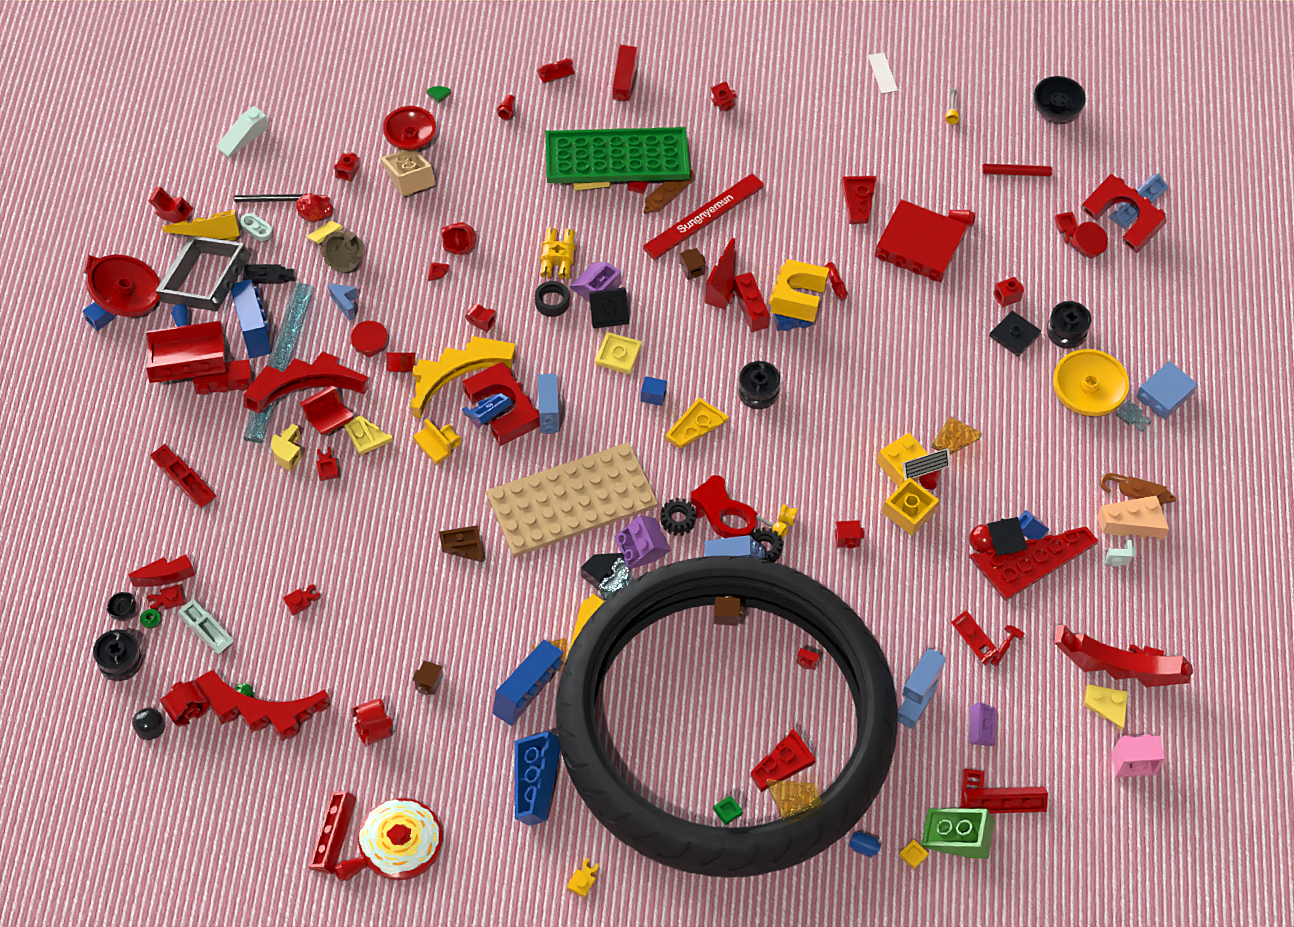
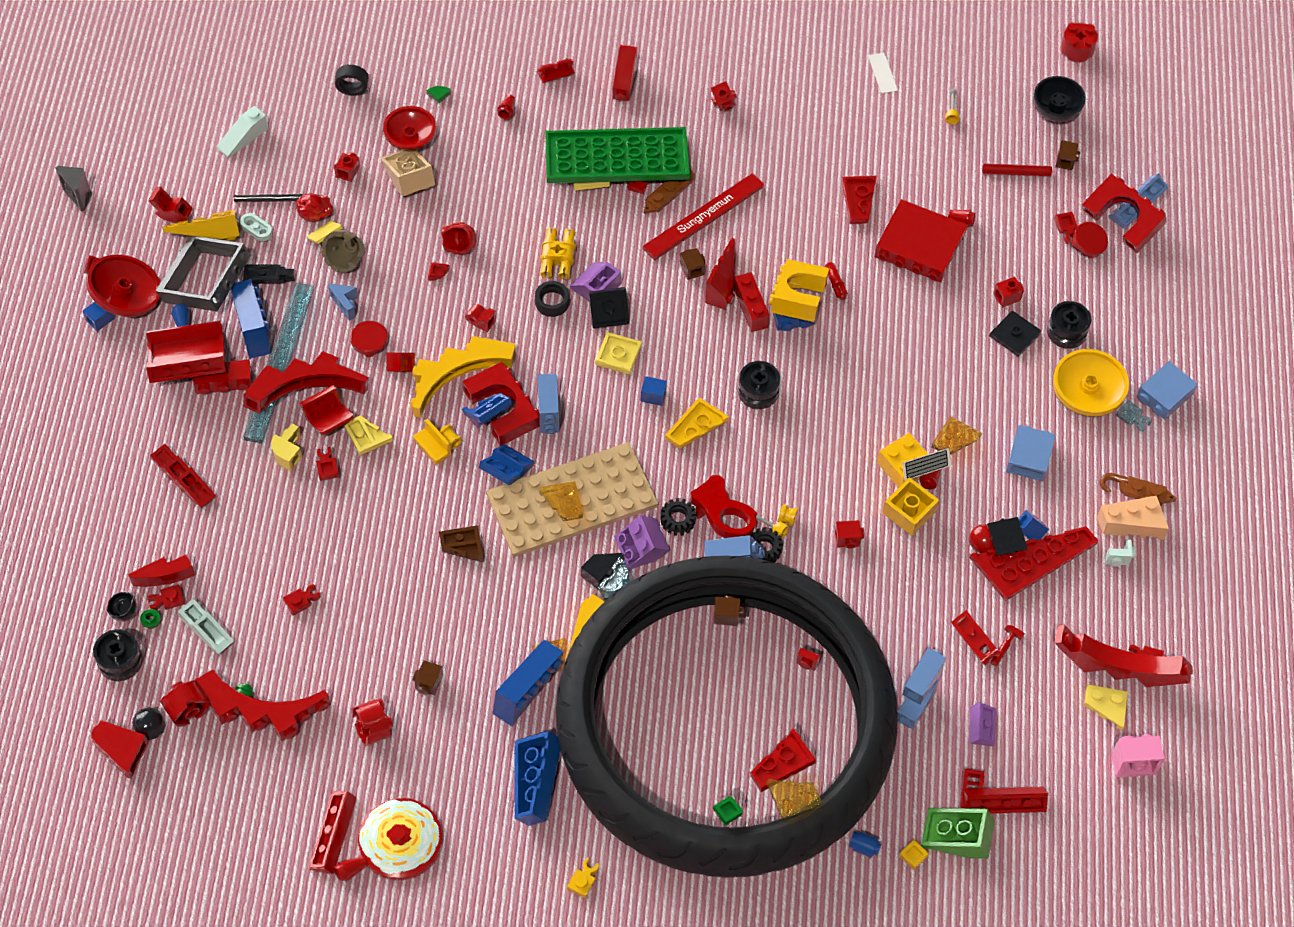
(74, 184): none -> dark grey slope
(120, 746): none -> red slope
(351, 88): none -> black tyre
(506, 464): none -> blue slope
(563, 499): none -> clear yellow wing
(1030, 453): none -> medium blue brick
(1067, 155): none -> reddish brown brick
(1079, 41): none -> red brick

